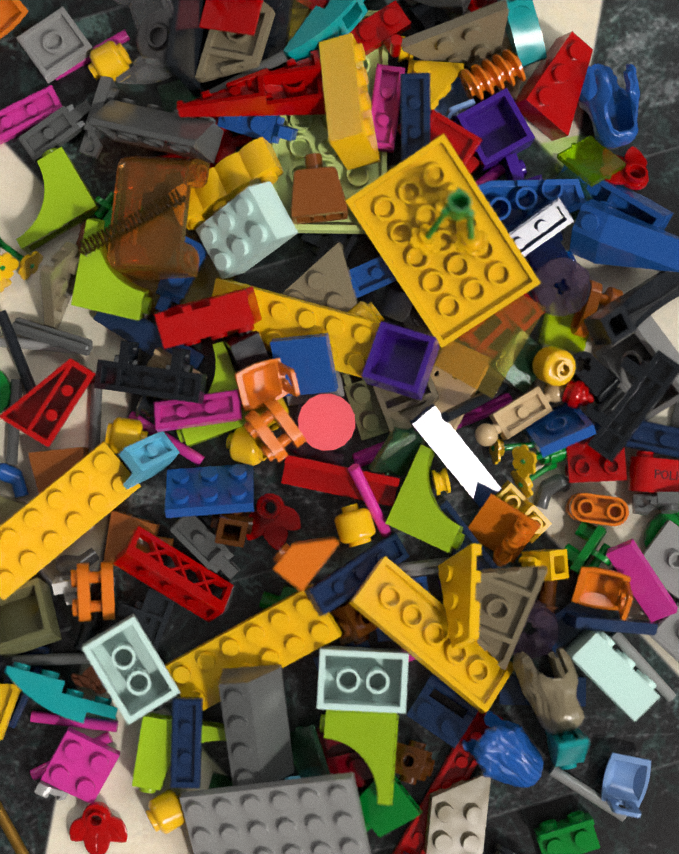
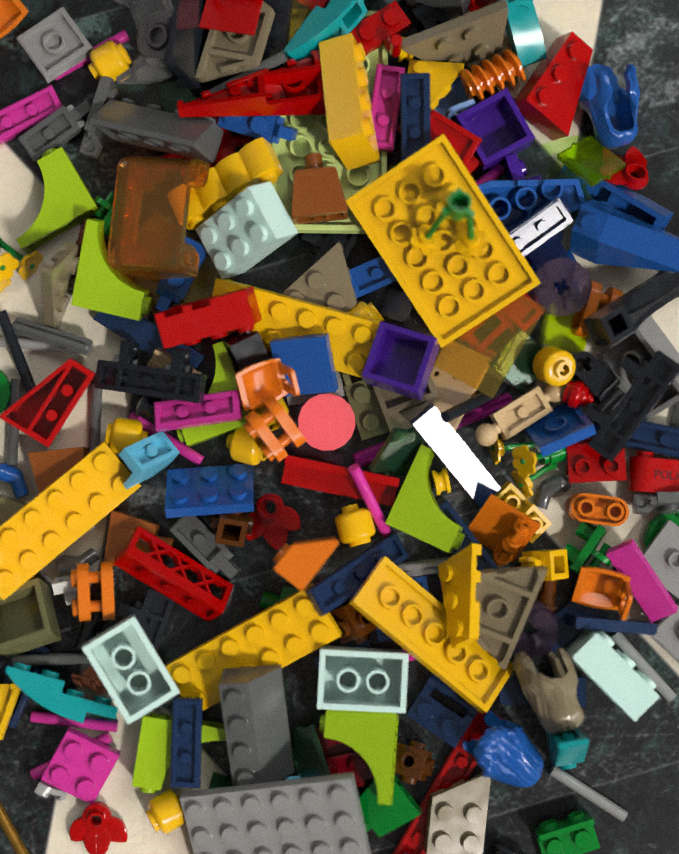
(161, 211): dark brown piece -> none
(625, 783): medium blue piece -> none

